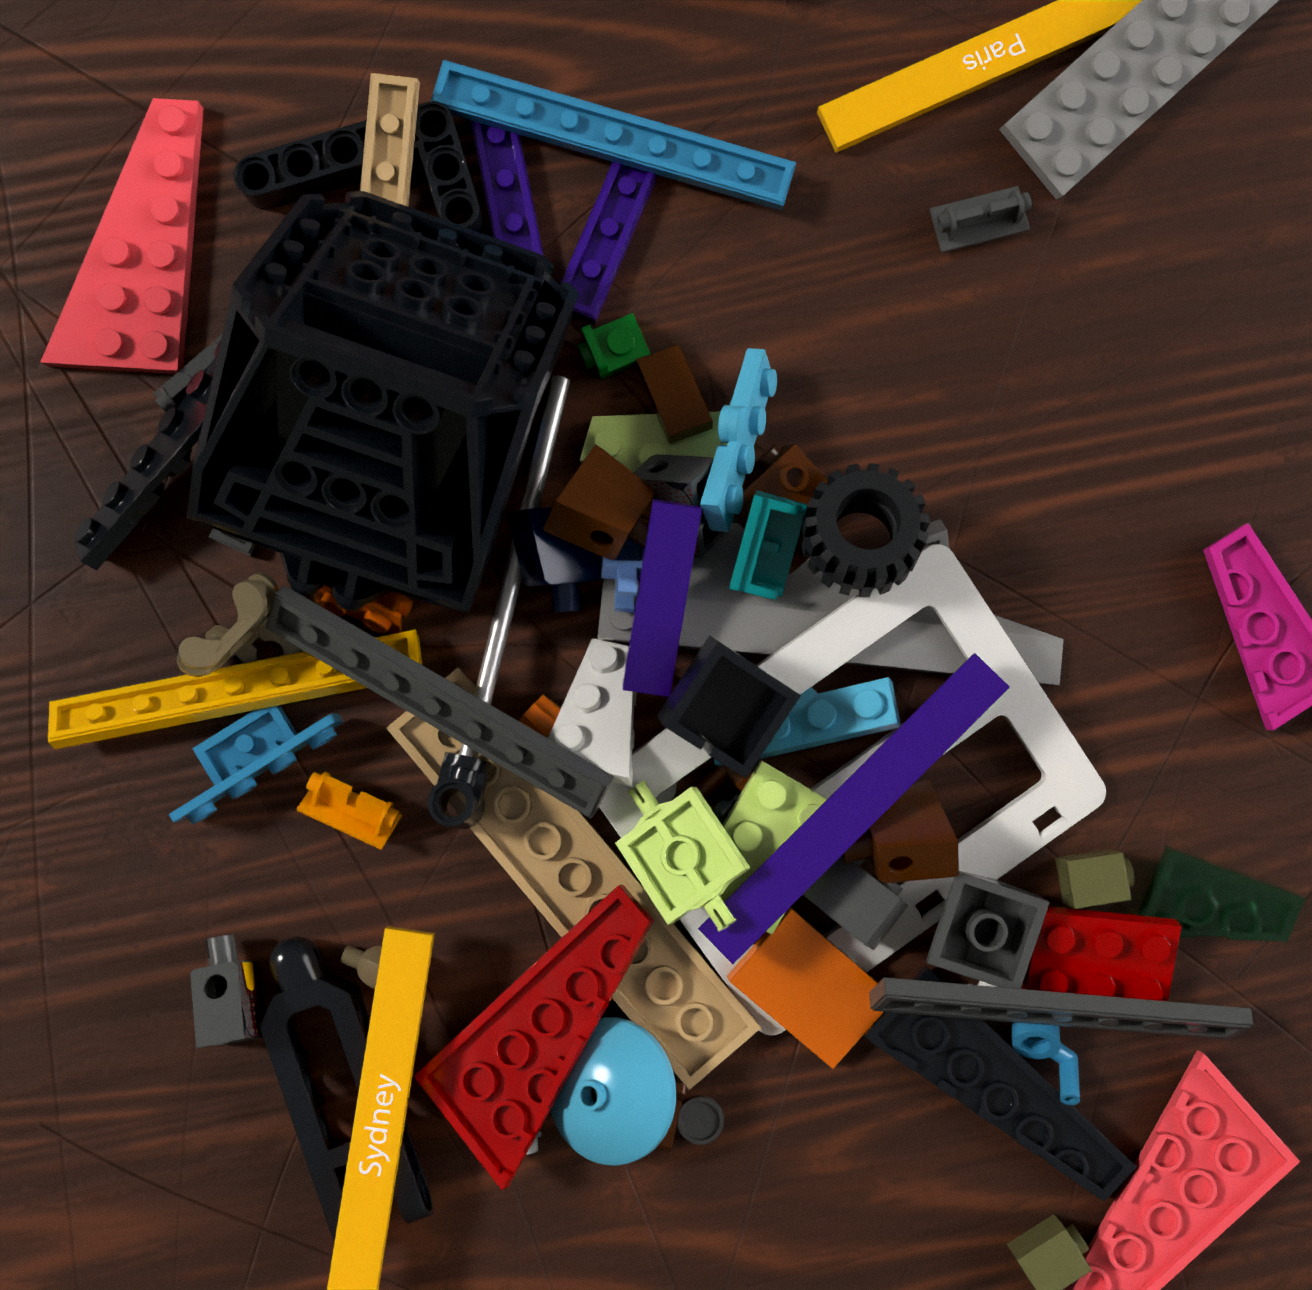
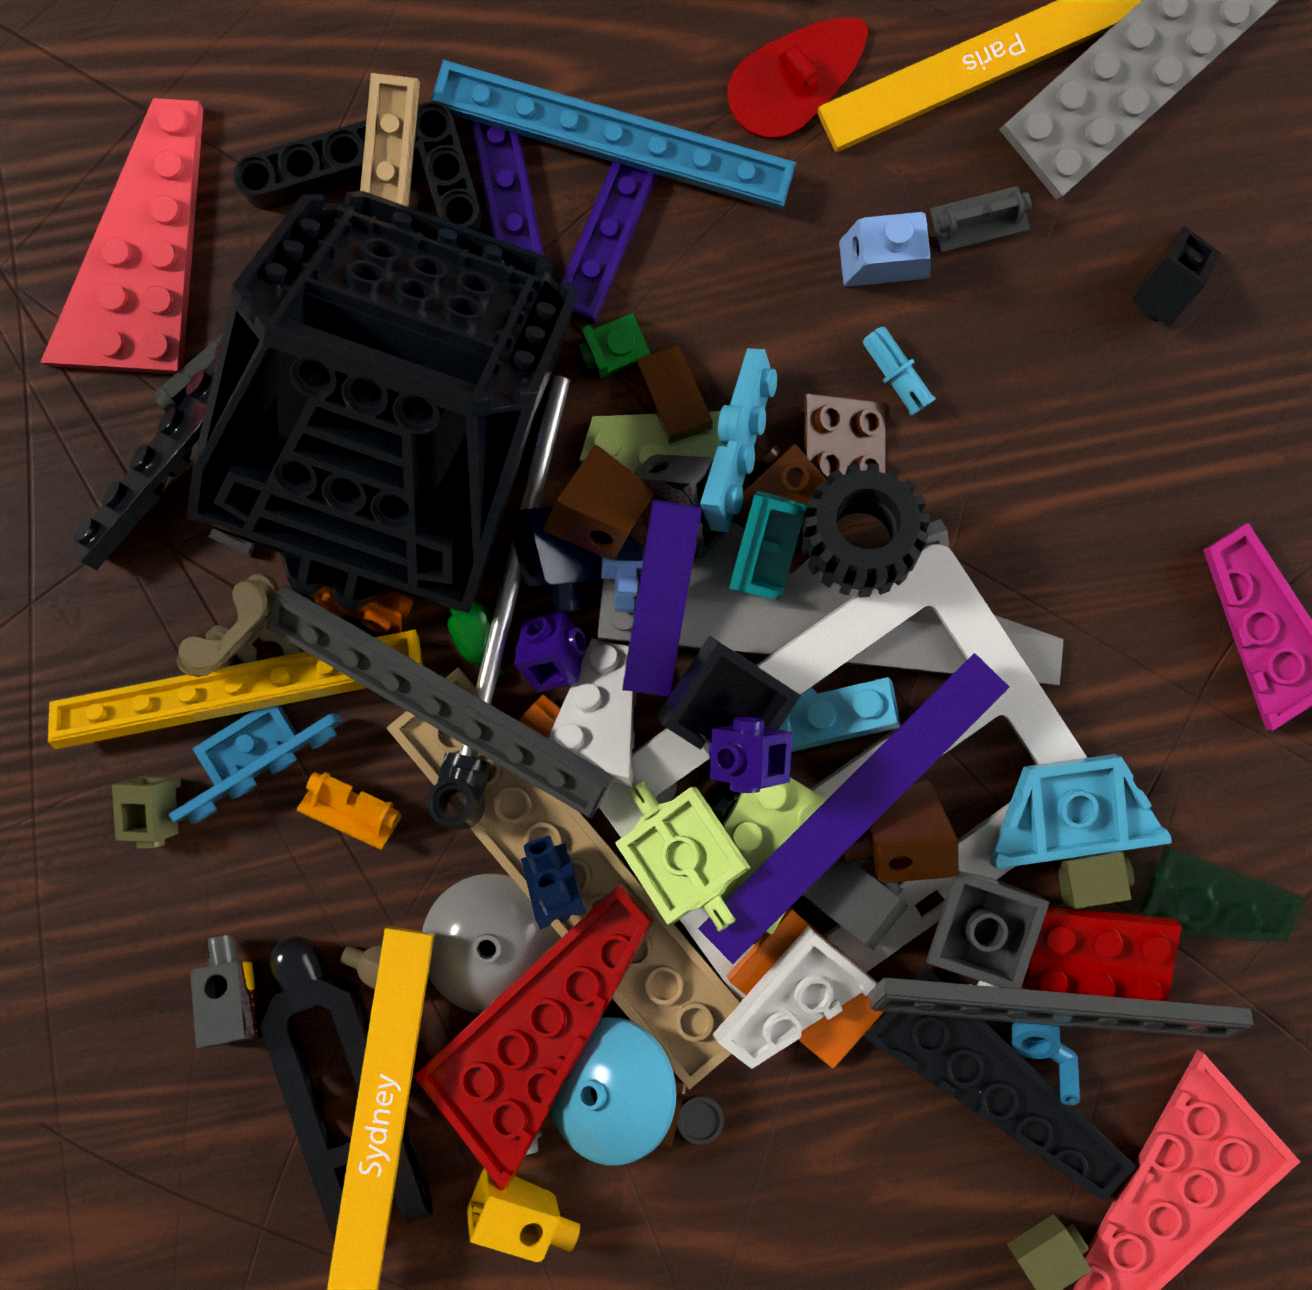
(144, 809): none -> olive brick
(471, 632): none -> green plant
(479, 910): none -> light grey dish
(518, 1219): none -> yellow torso
(550, 651): none -> dark purple brick
(551, 881): none -> dark blue hips
(750, 755): none -> dark purple brick
(789, 78): none -> red shield
(795, 993): none -> white wing
(843, 433): none -> hinge
(889, 250): none -> light blue torso
(898, 370): none -> medium azure axle
(1075, 812): none -> medium azure wing
(1176, 277): none -> black slope

